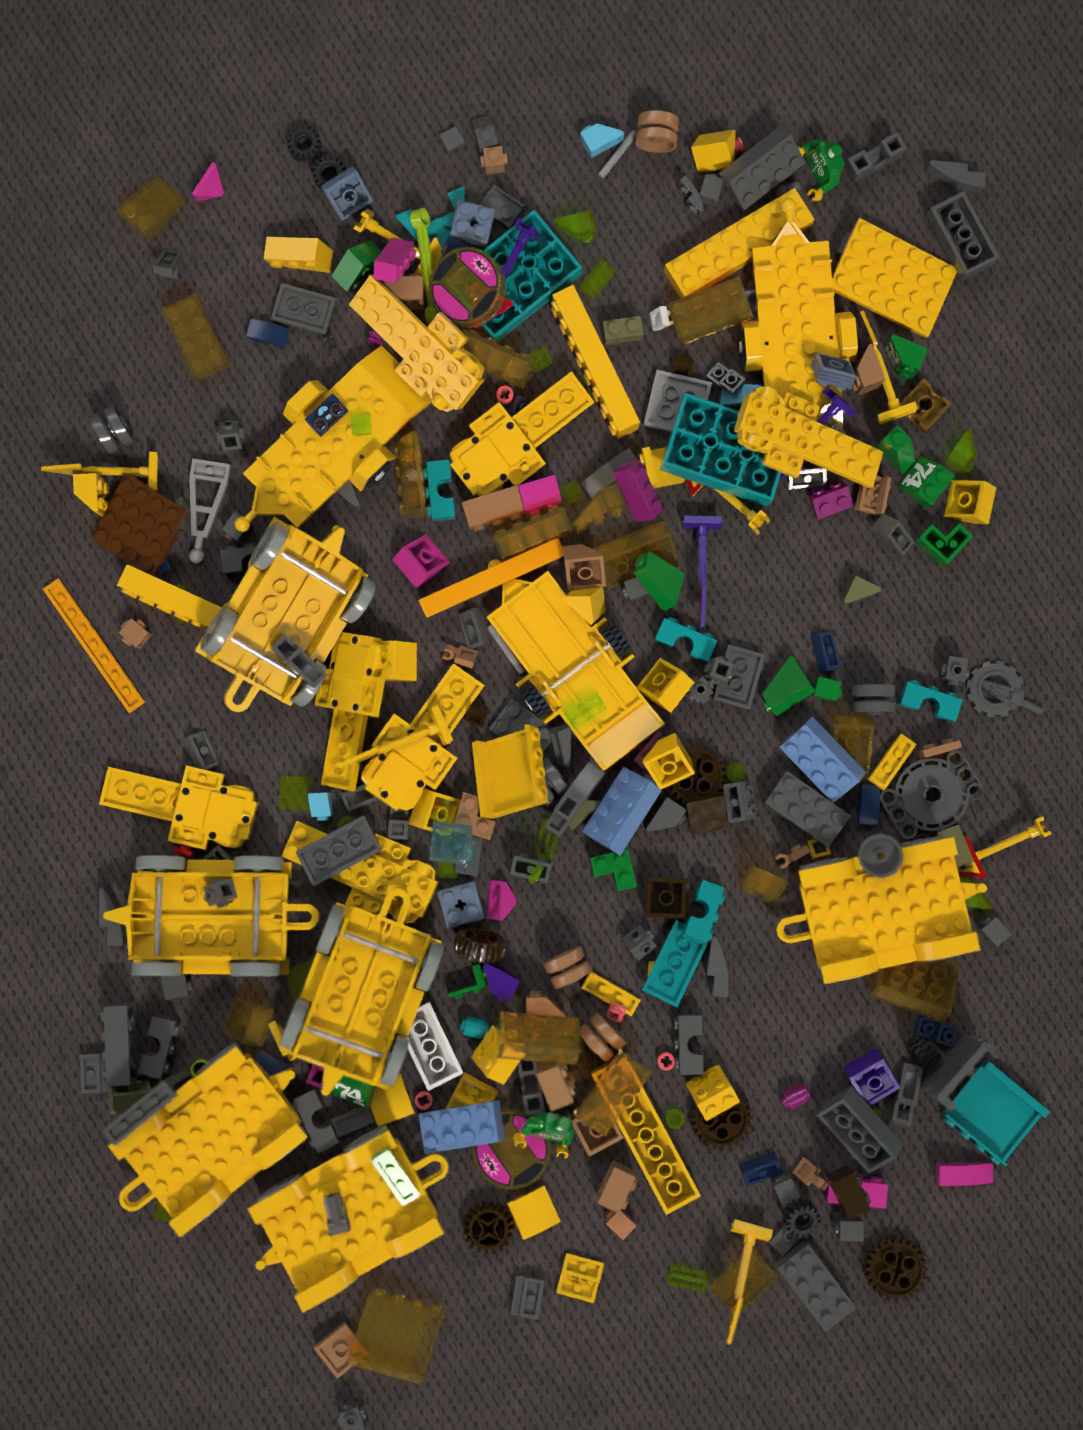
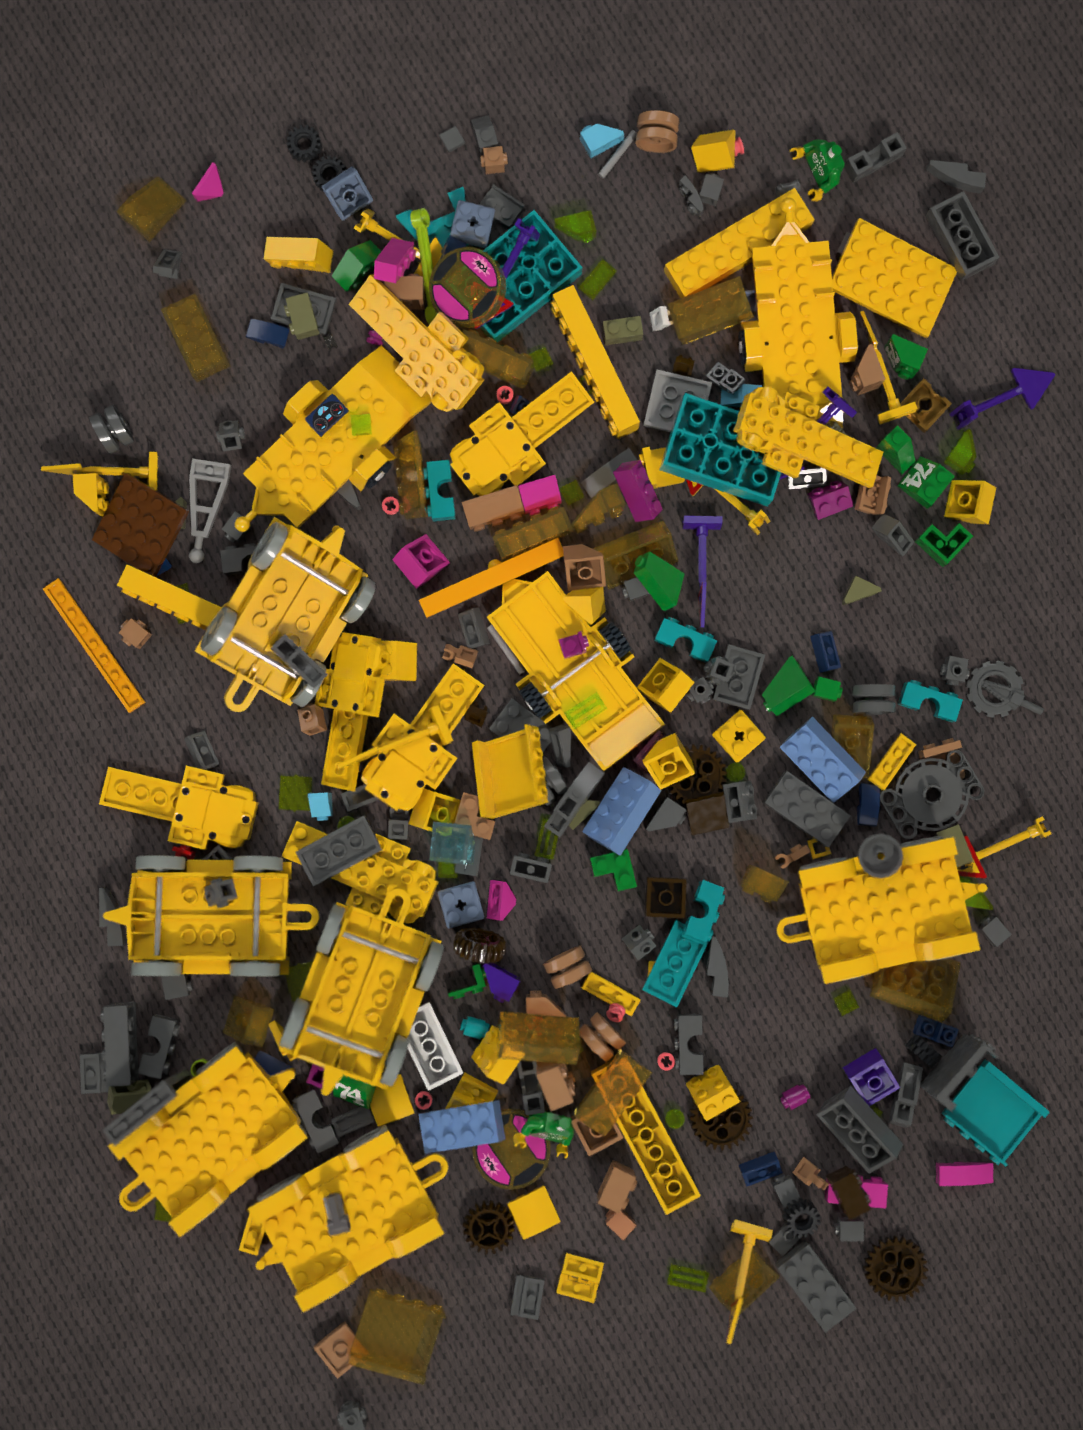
(252, 1237): none -> yellow hinge
(302, 316): none -> olive brick
(312, 719): none -> medium nougat brick
(385, 508): none -> coral bush
(395, 1176): plate -> none
(536, 873): clear neon green tile -> none
(573, 645): none -> magenta bracket
(726, 736): none -> yellow brick
(762, 167): dark grey brick -> none
(833, 371): sand blue brick -> none
(845, 1002): none -> clear neon green tile
(1030, 384): none -> dark purple piece

